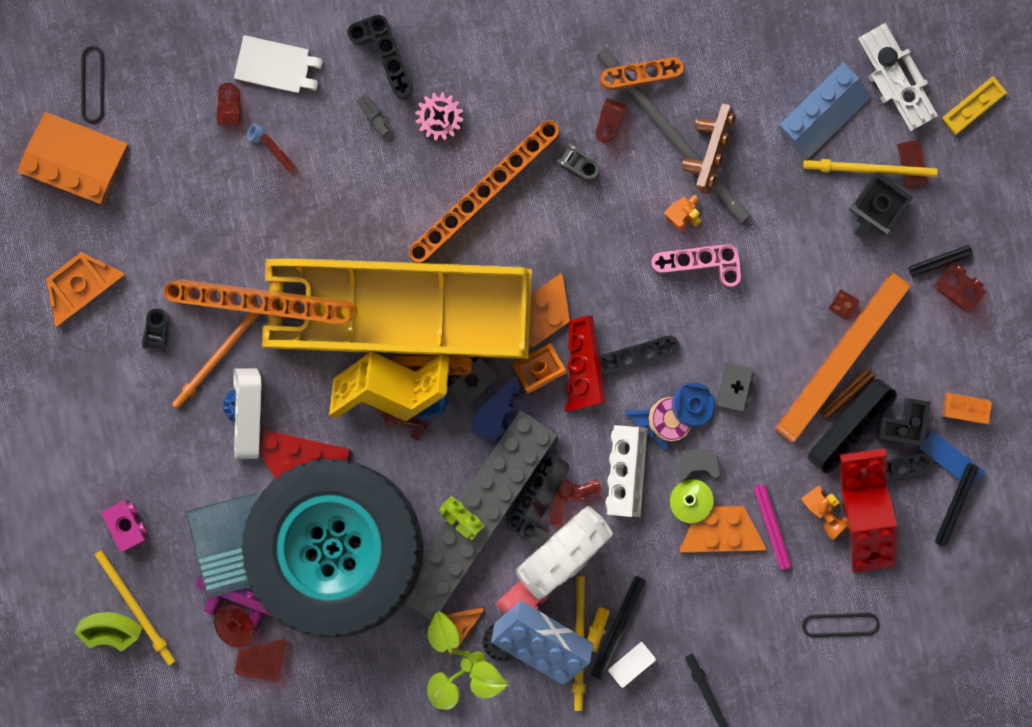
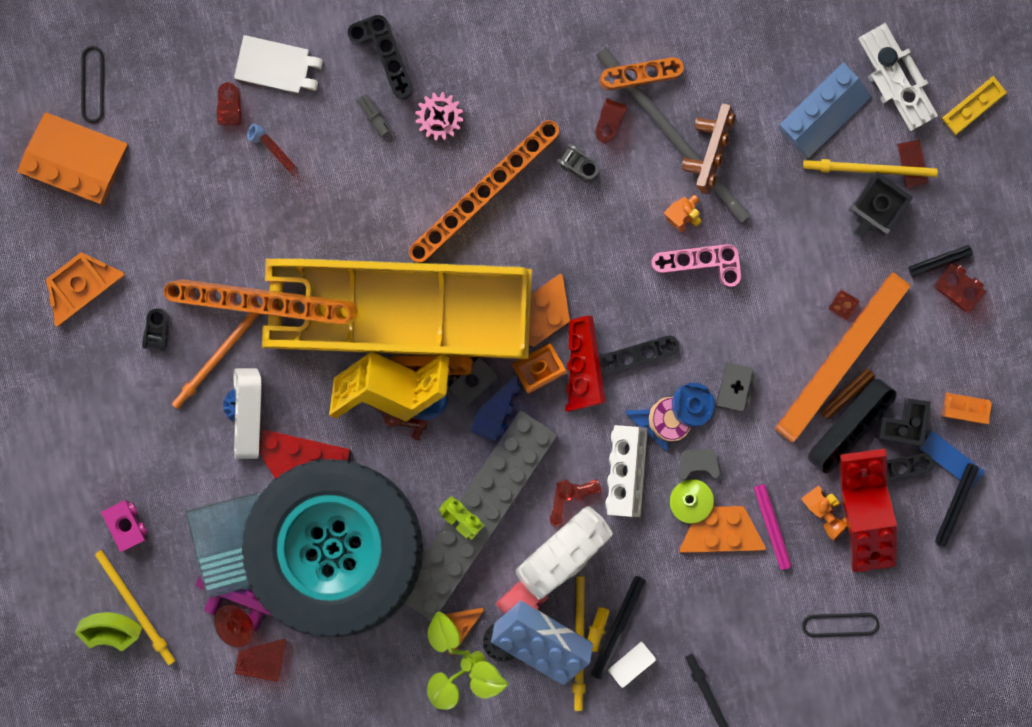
(536, 498): black beam -> none

